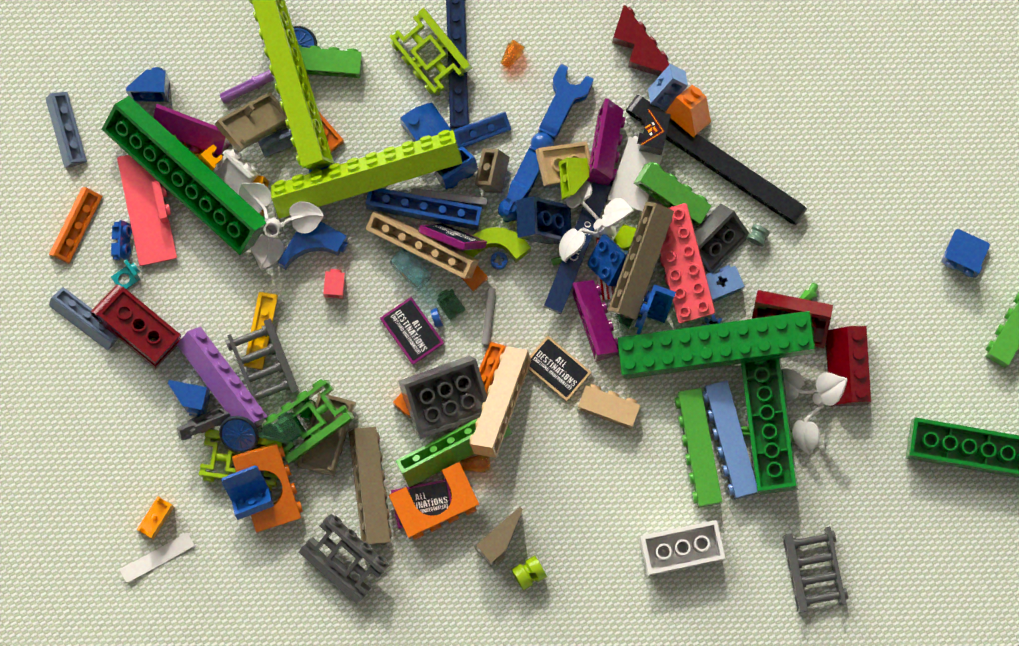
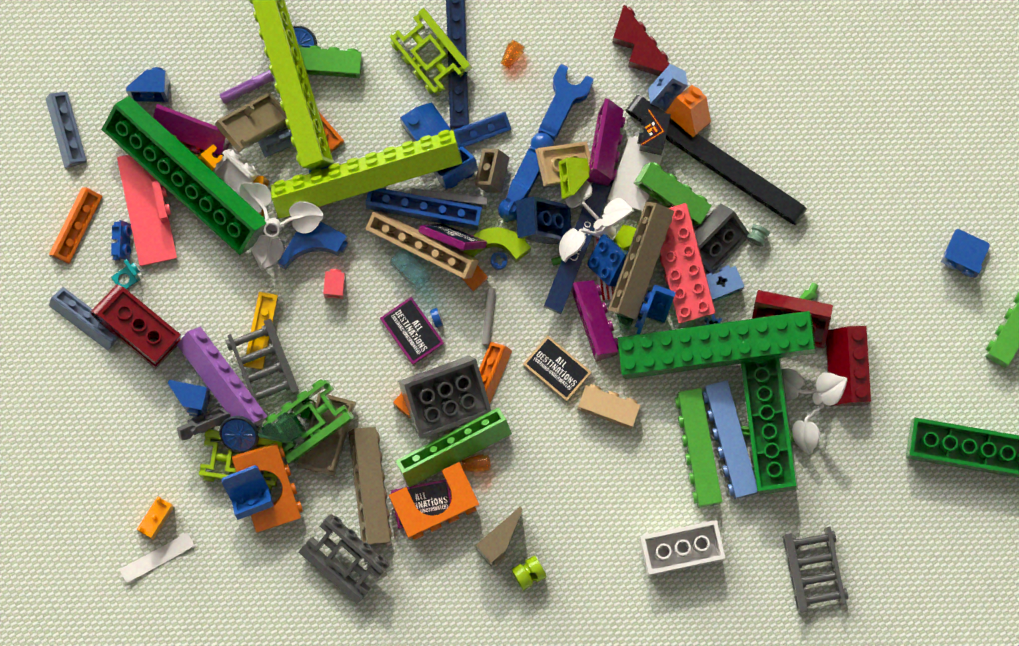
(450, 304): clear green bracket -> none
(500, 402): brick -> none

